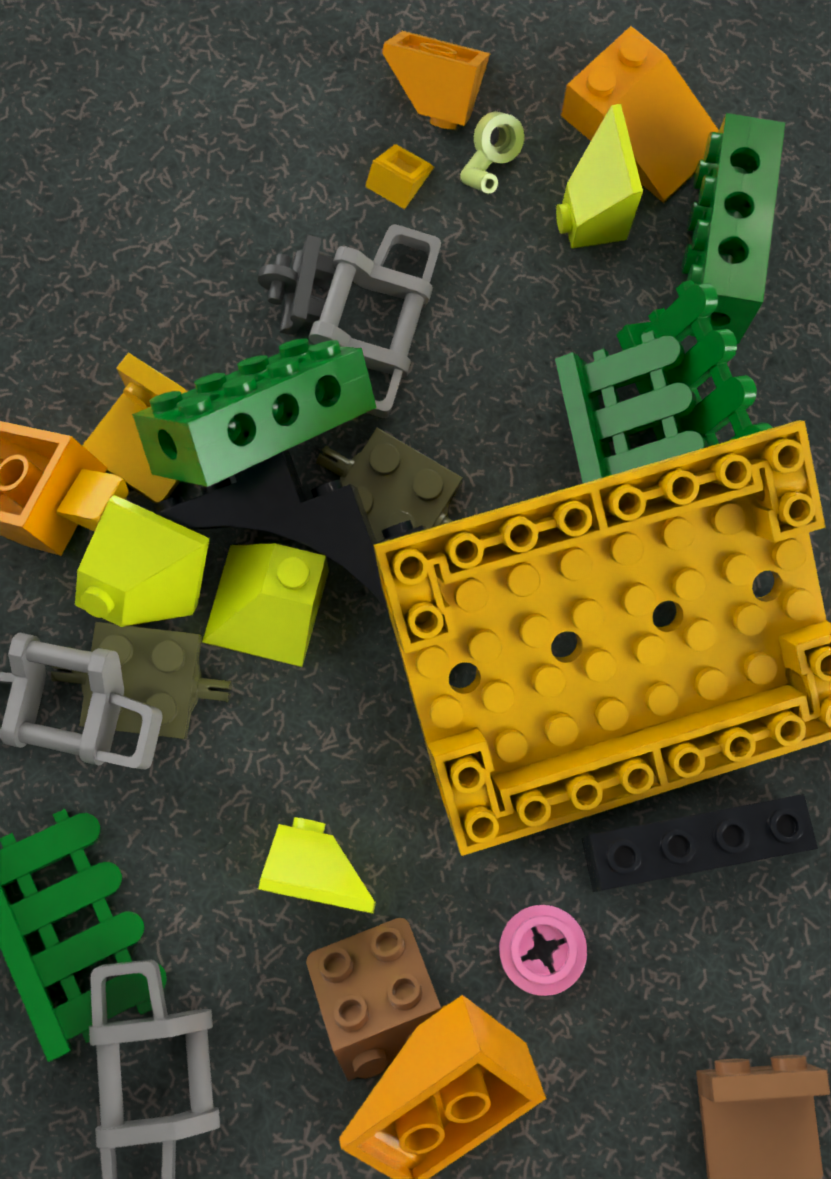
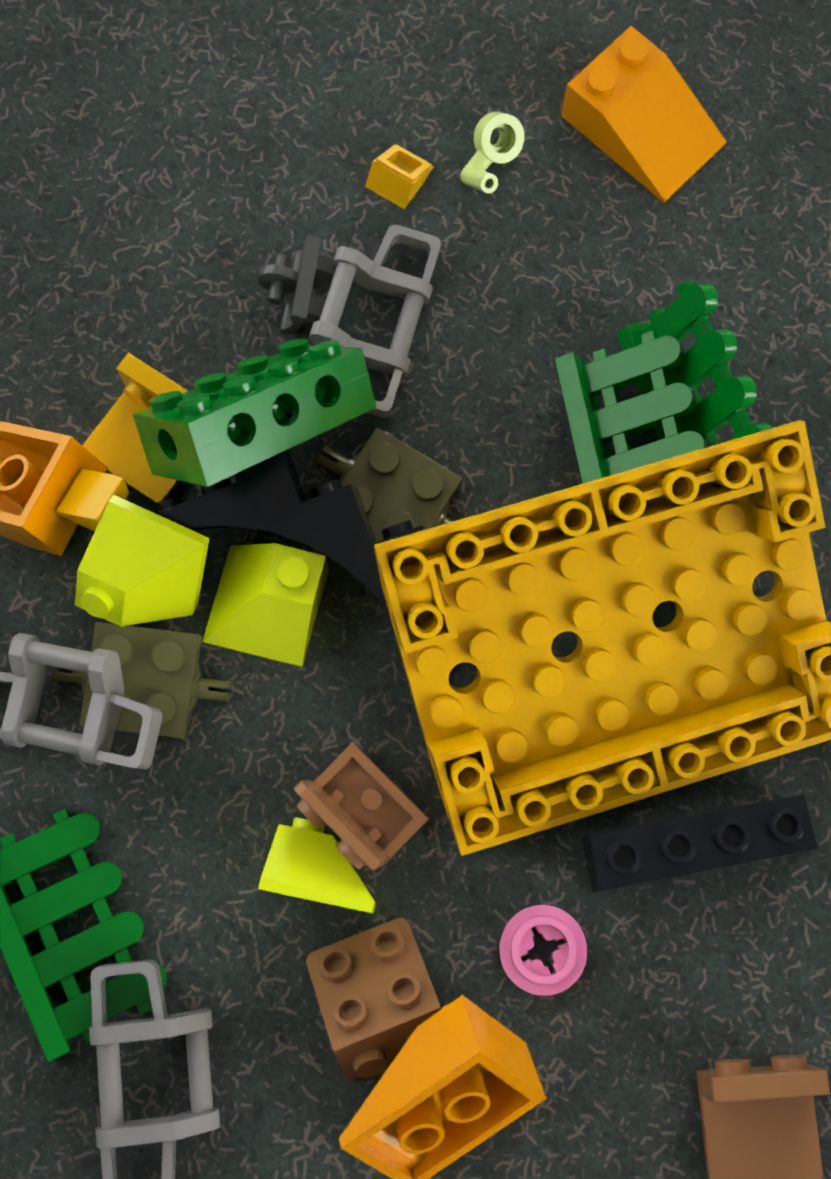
(361, 808): none -> medium nougat bracket
(437, 76): light orange slope -> none
(603, 187): neon yellow slope -> none
(735, 217): green brick -> none

